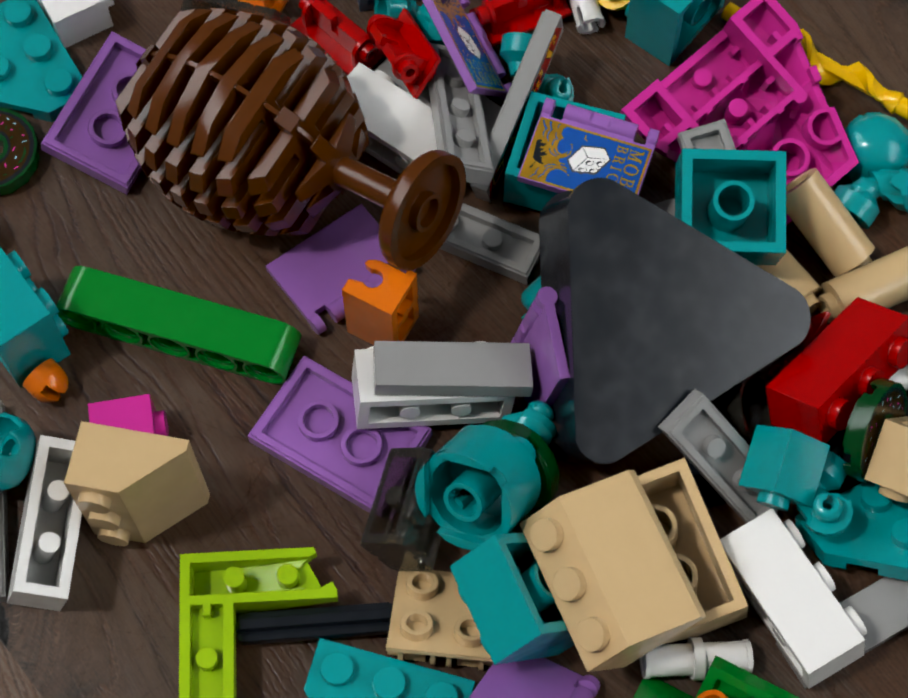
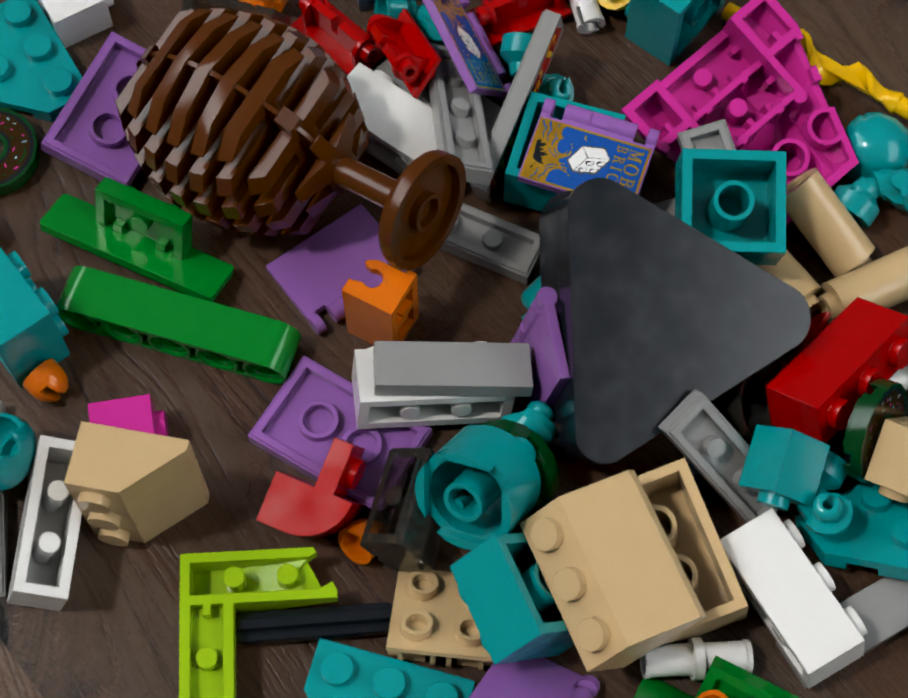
(140, 236): none -> green bracket
(317, 508): none -> red brick
(349, 541): none -> orange hinge

